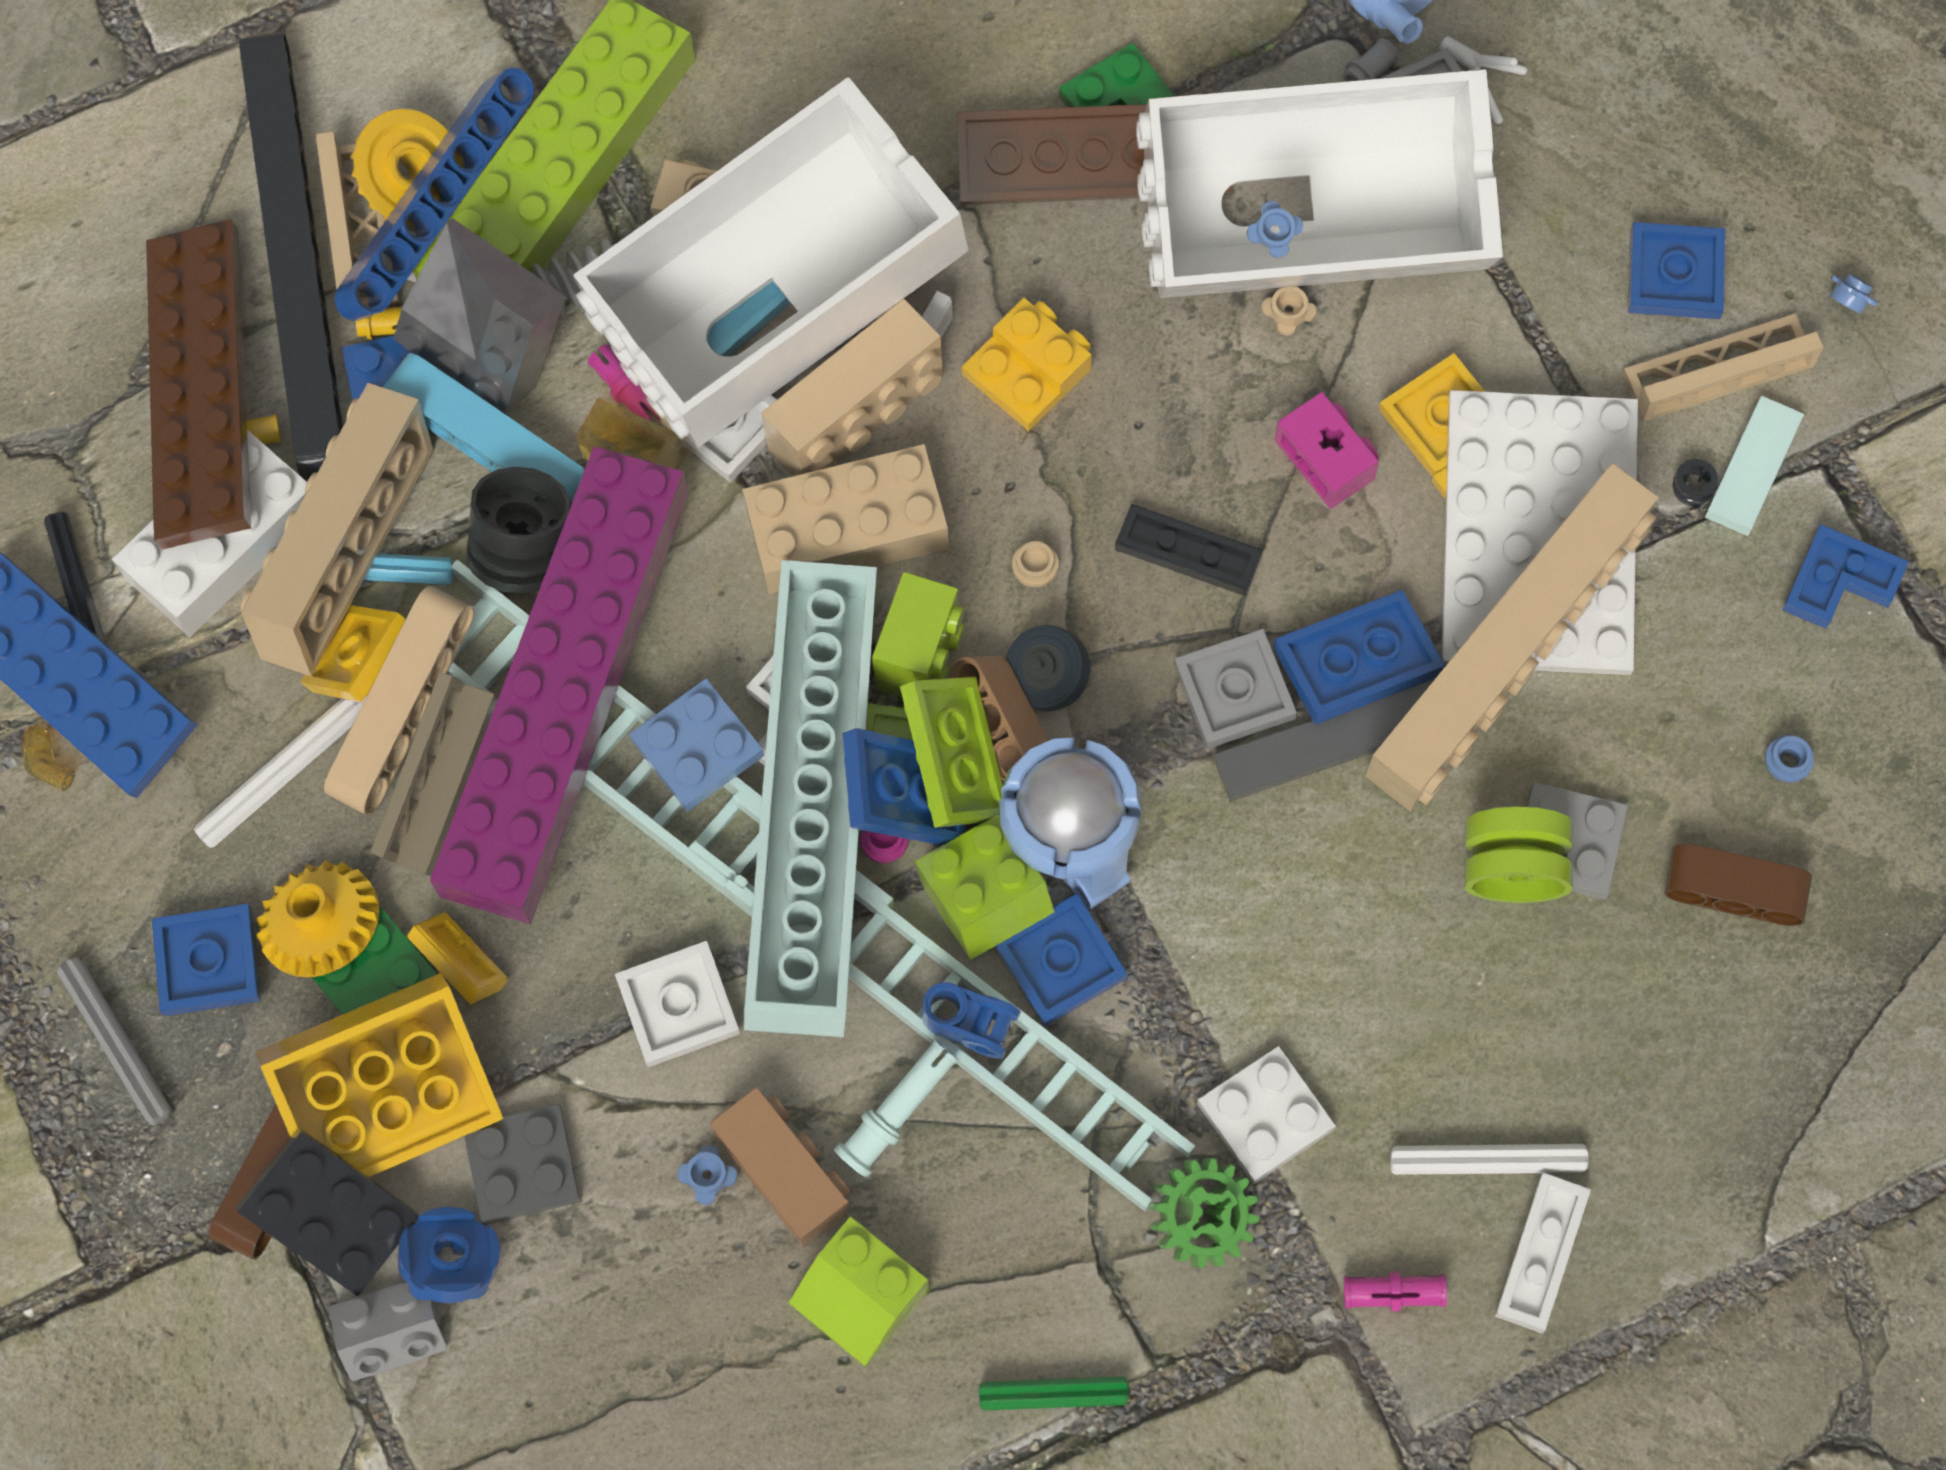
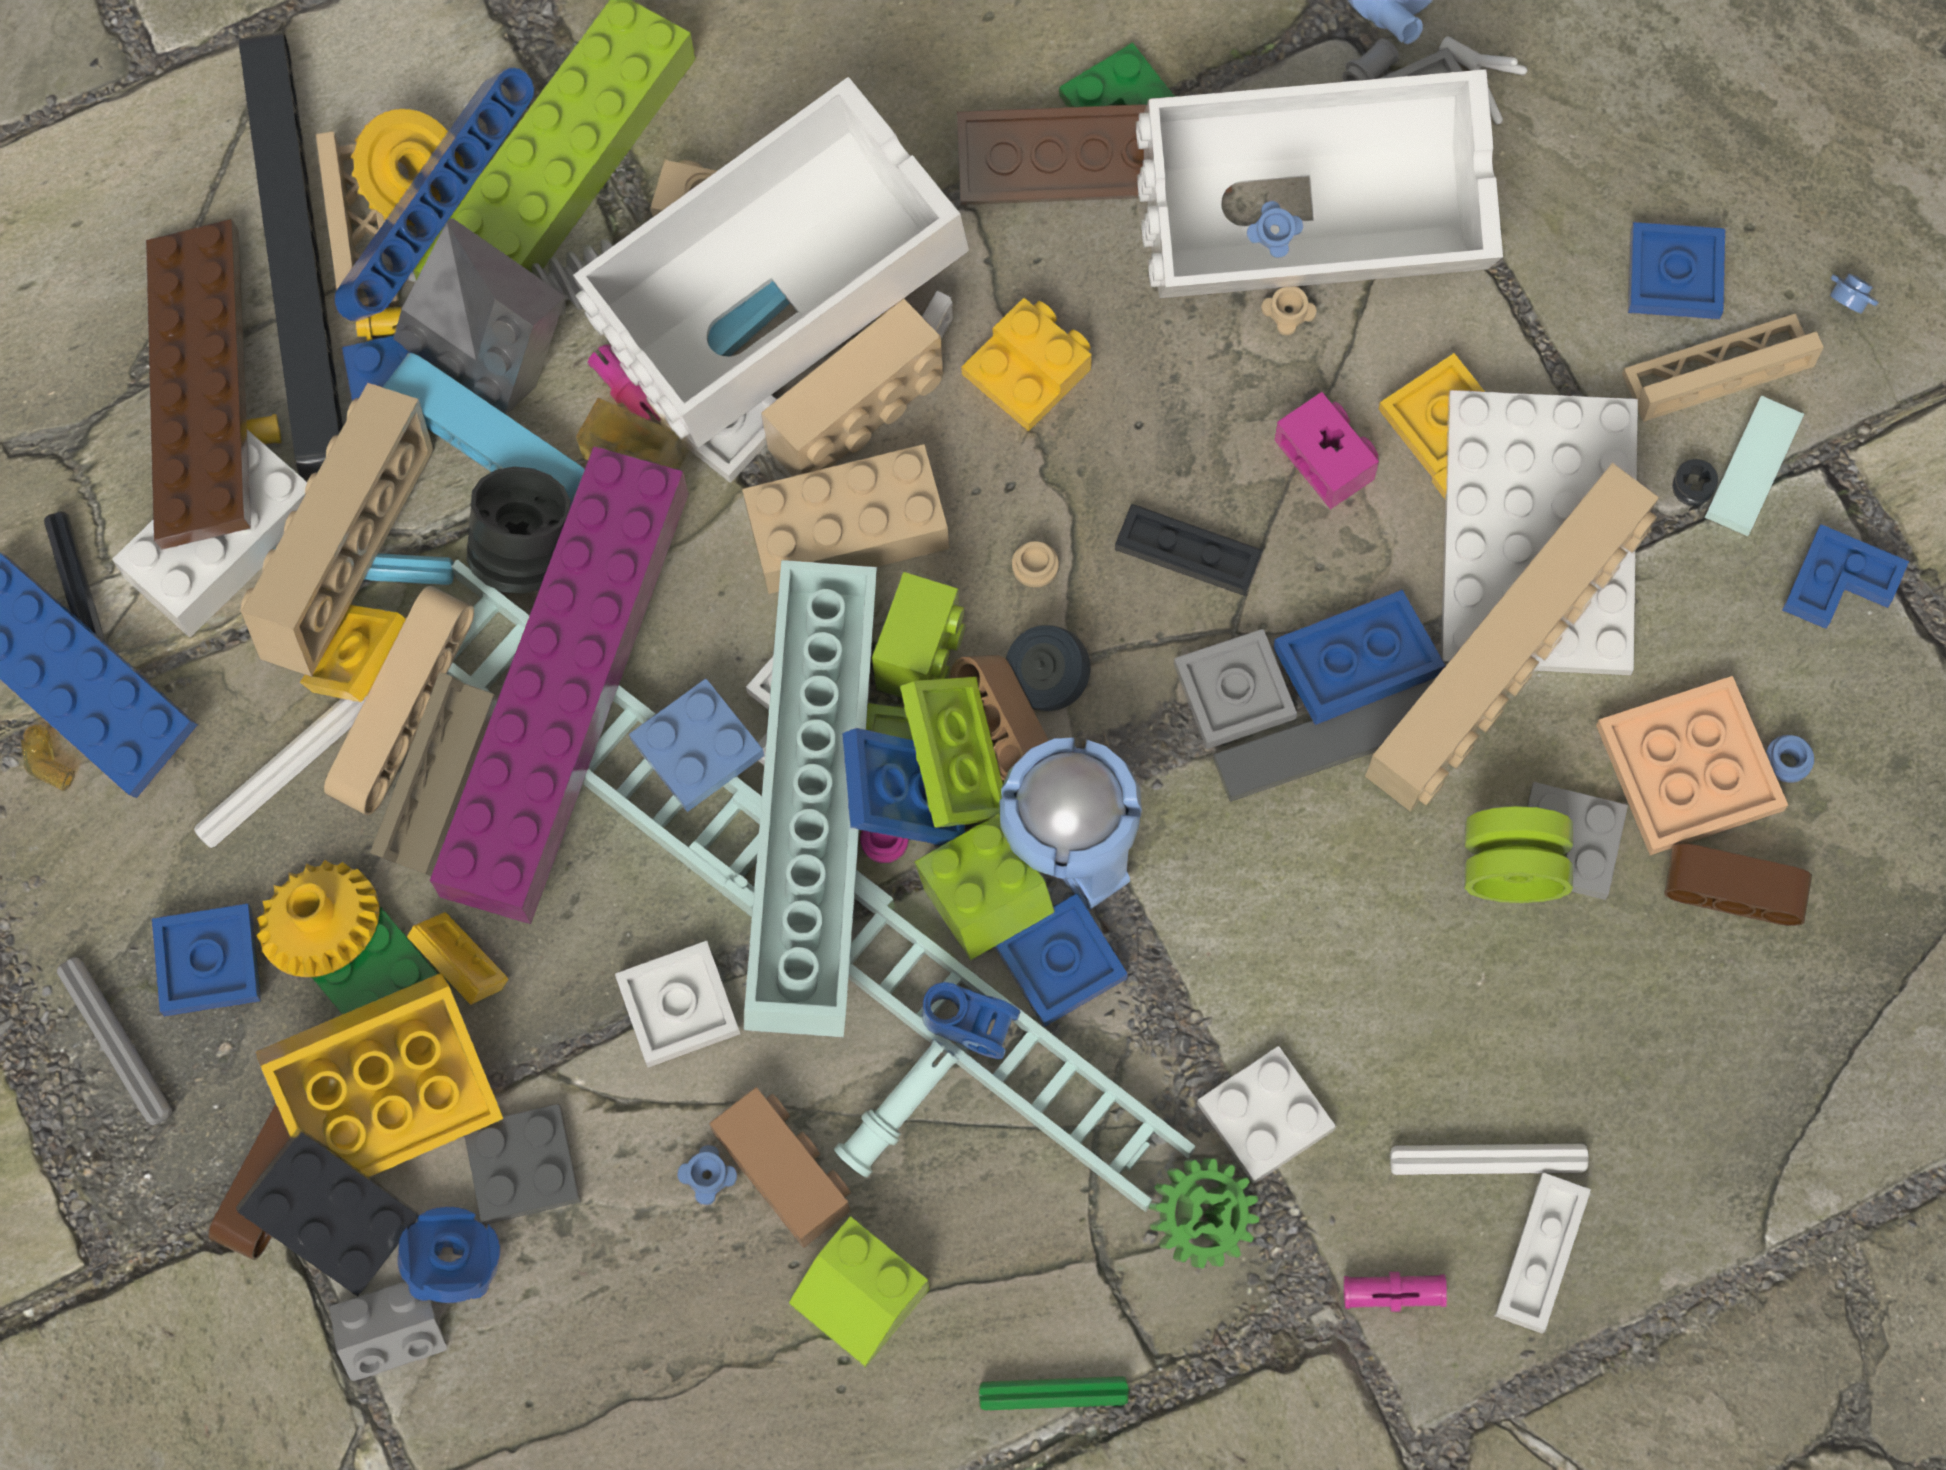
(1691, 765): none -> light nougat plate

